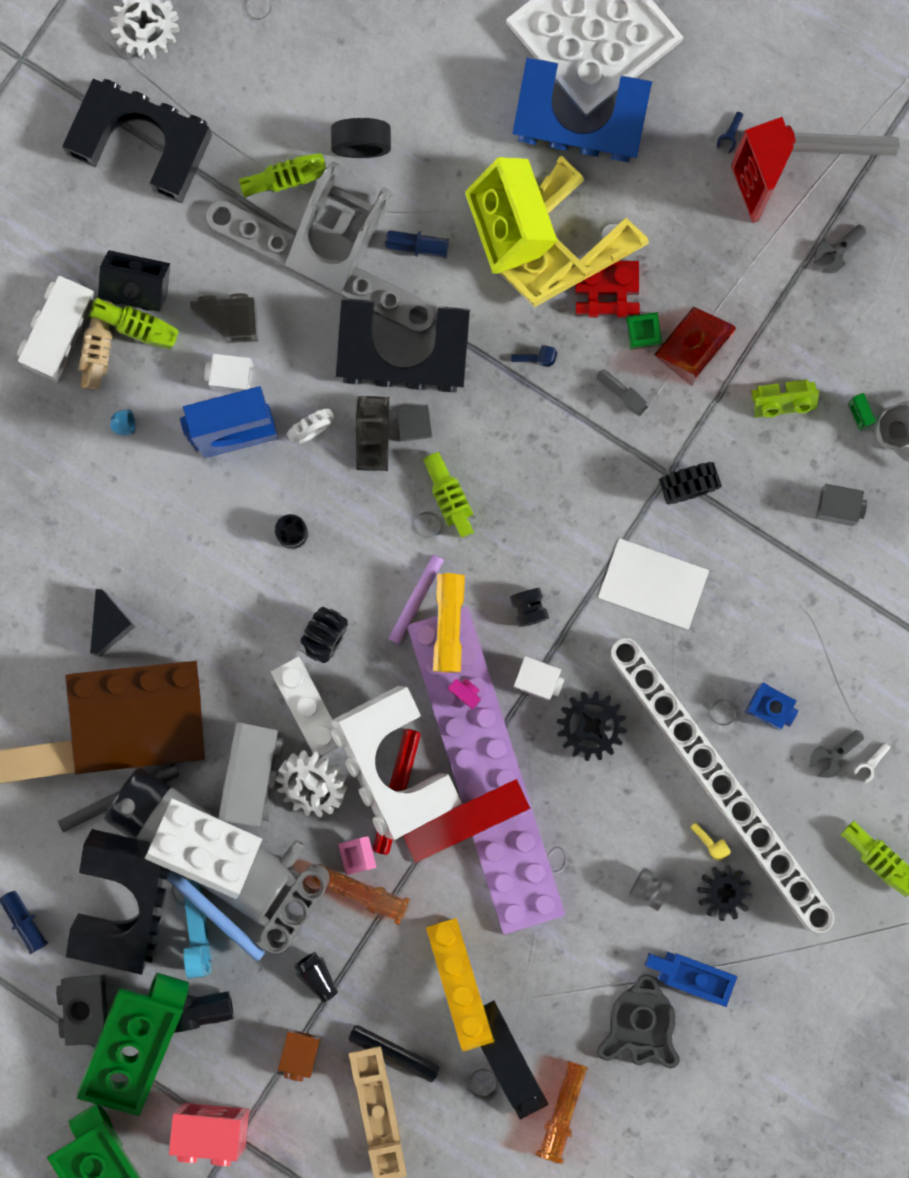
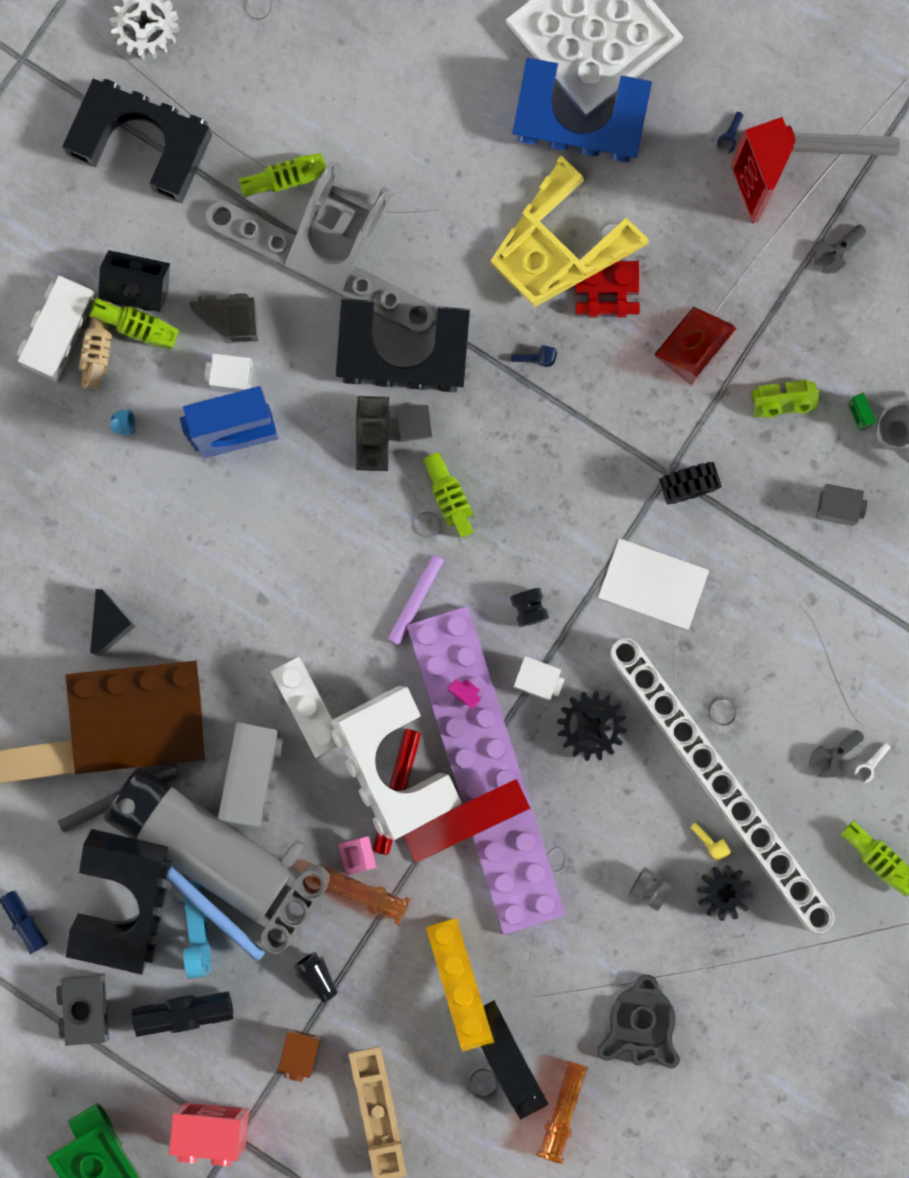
(139, 1023): green hinge -> none
(203, 848): white plate -> none
(287, 528): black wheel -> none
(311, 426): white gear -> none
(311, 783): white gear -> none
(323, 634): black gear -> none
(360, 138): black tyre -> none
(395, 1053): black axle -> none
(417, 243): dark blue axle -> none
(450, 599): yellow axle -> none
(510, 214): neon yellow slope -> none
(630, 397): dark grey bar -> none
(644, 331): green tile -> none
(693, 977): blue hinge -> none
(760, 703): blue brick -> none

